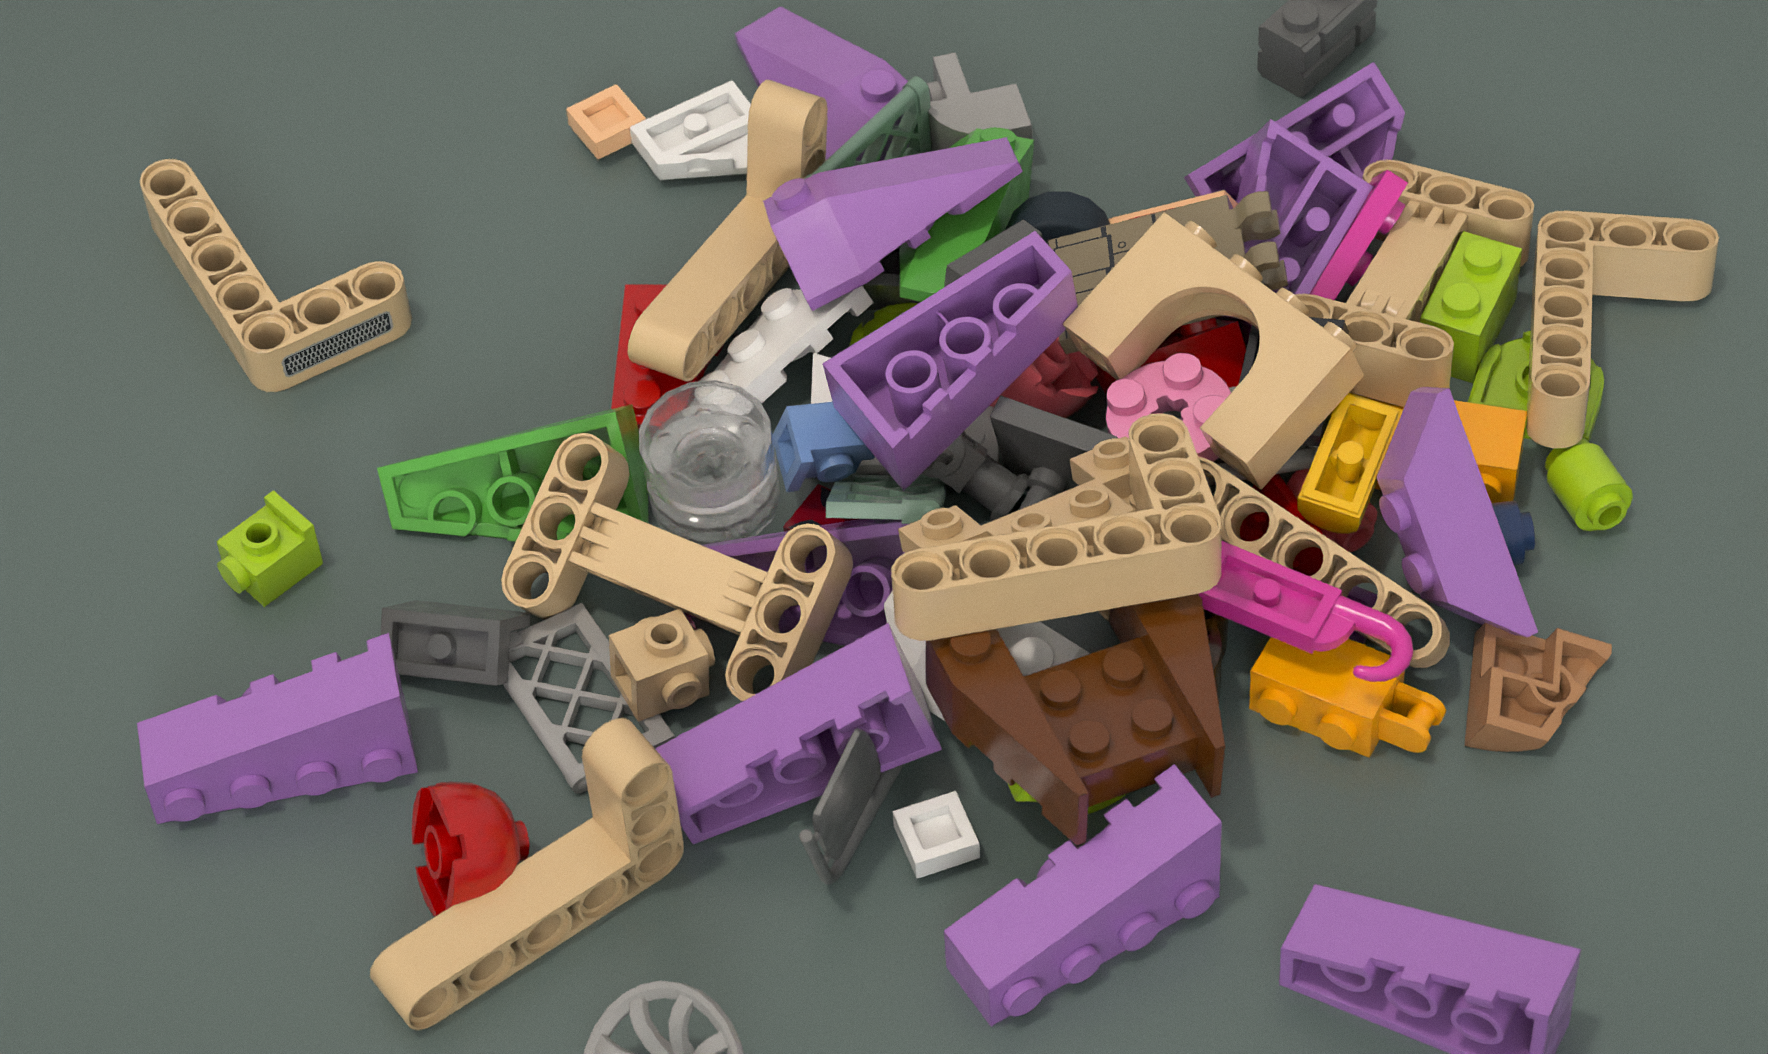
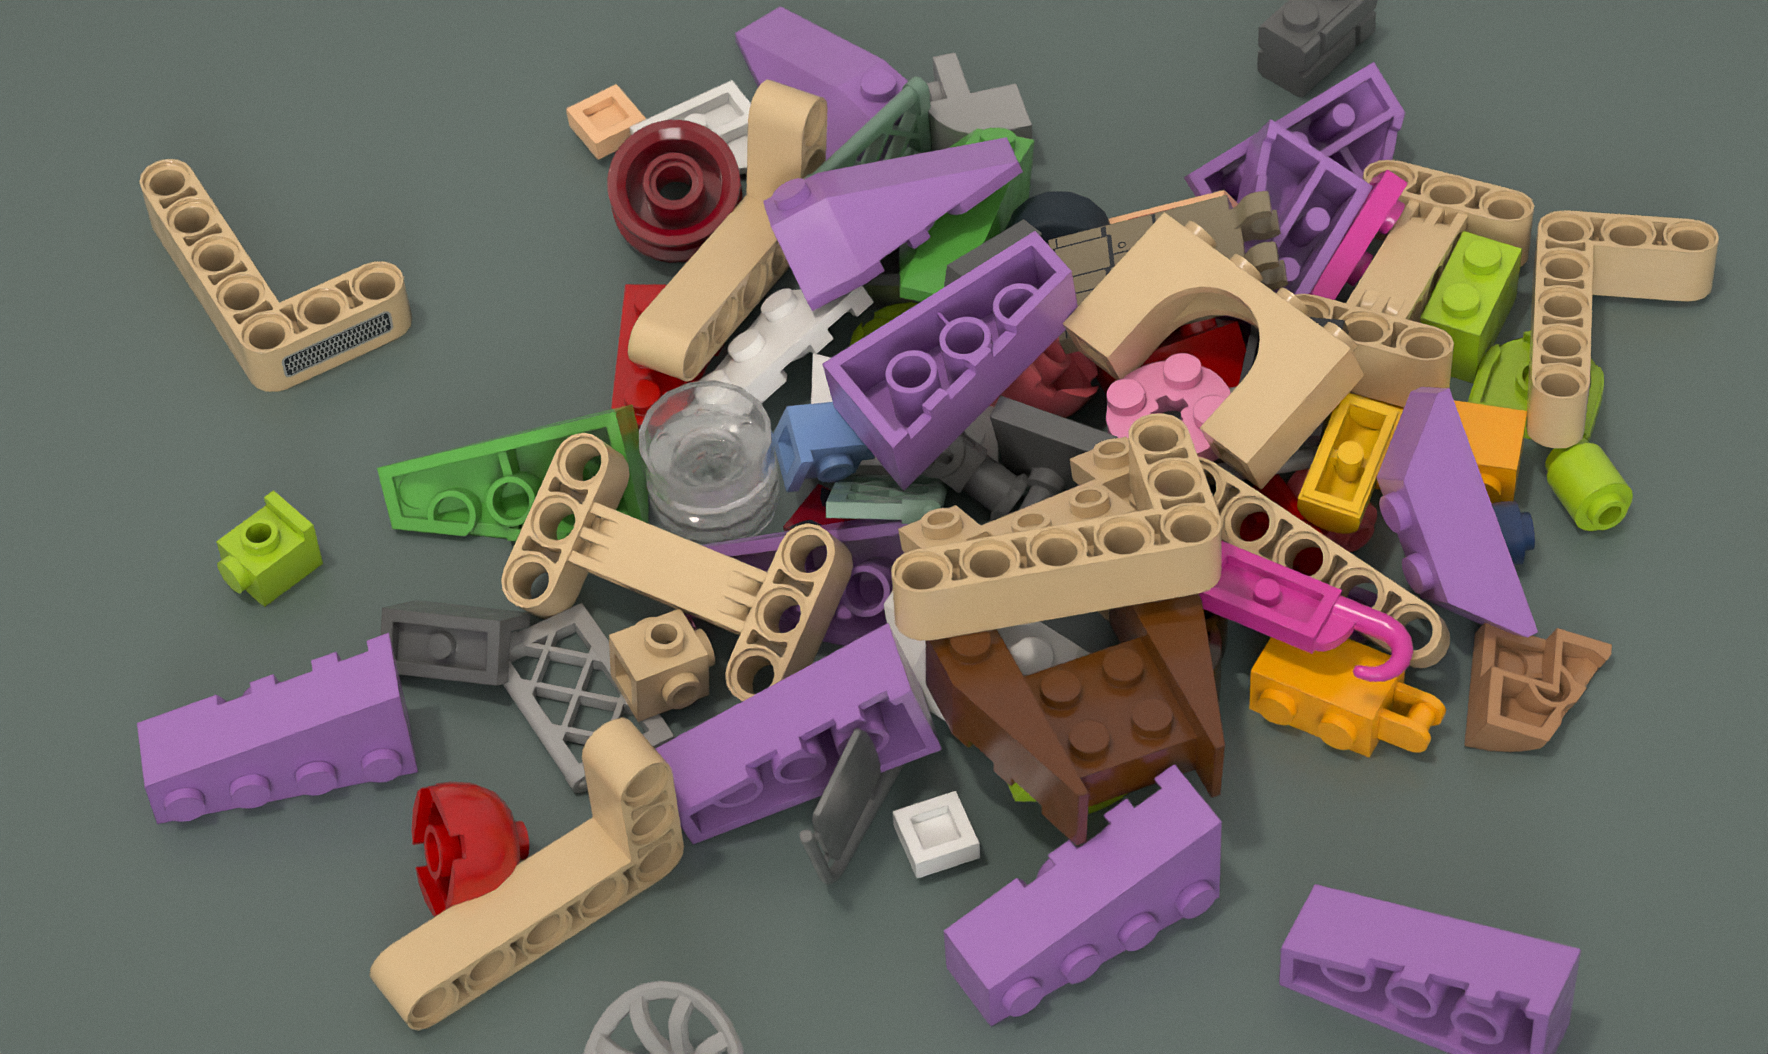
(663, 155): none -> dark red wheel

